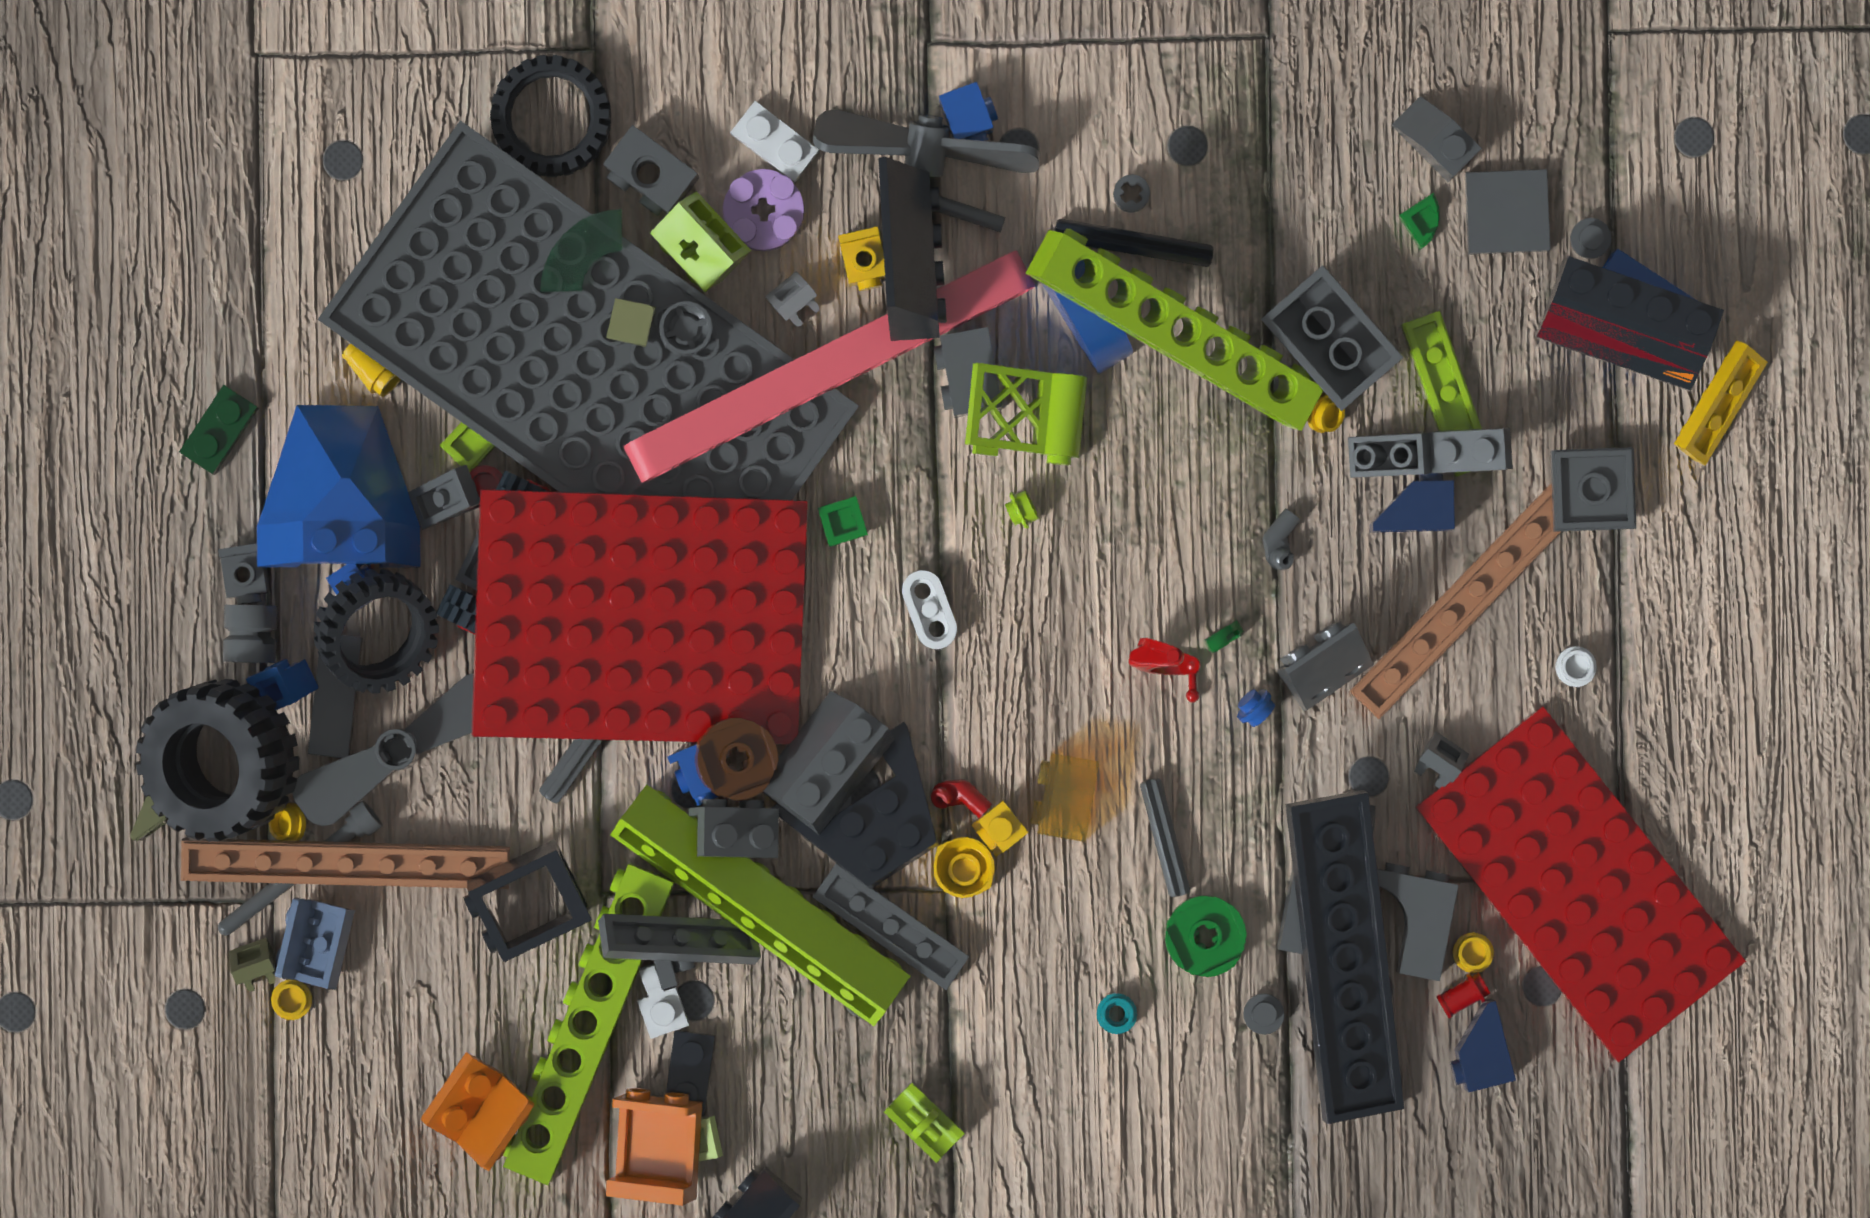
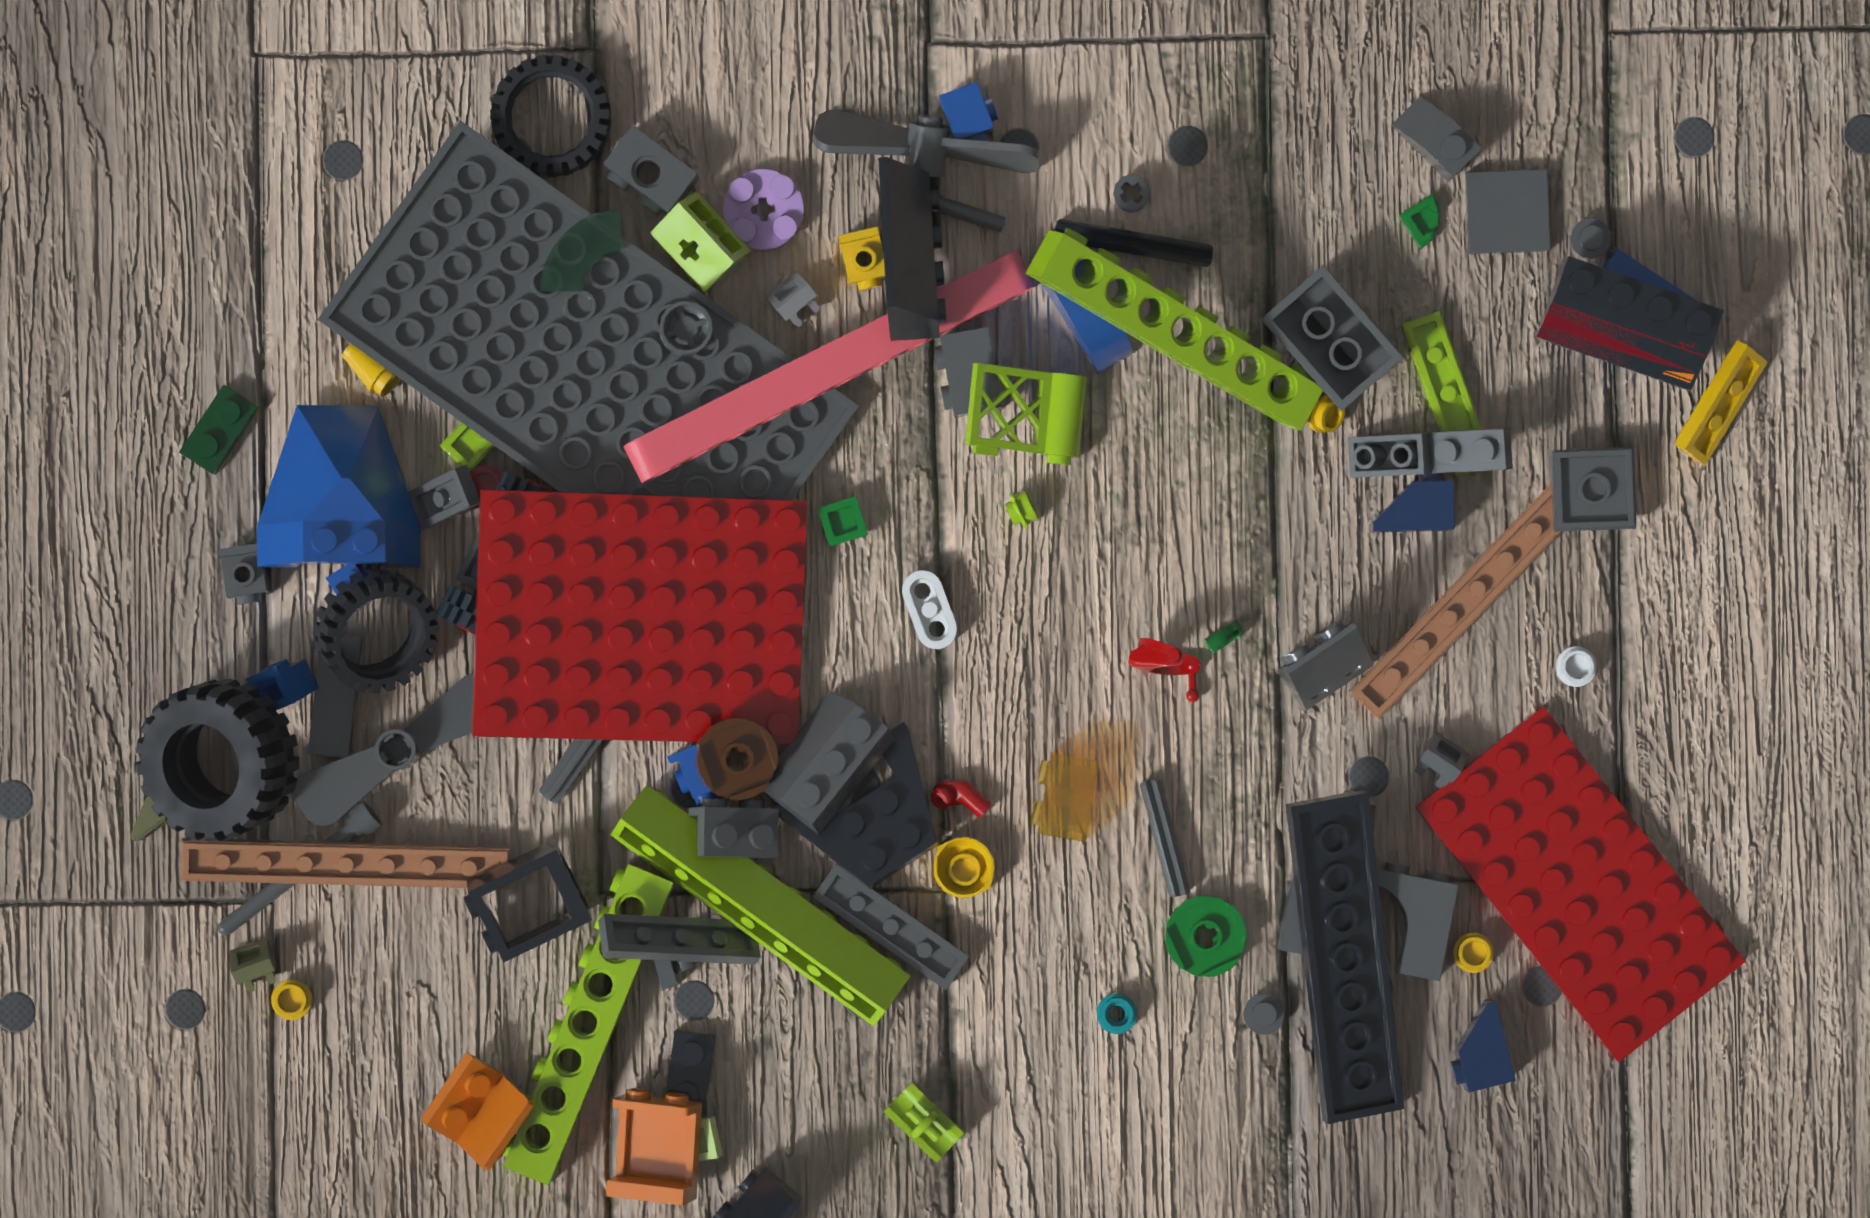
(250, 633): dark grey wheel -> none
(288, 824): yellow plate -> none
(314, 942): sand blue bracket -> none
(630, 322): olive slope -> none
(661, 1008): white plate -> none
(774, 141): white plate -> none
(999, 828): yellow brick -> none
(1255, 707): blue plate -> none
(1276, 541): dark grey arm -> none
(1463, 995): red pin -> none

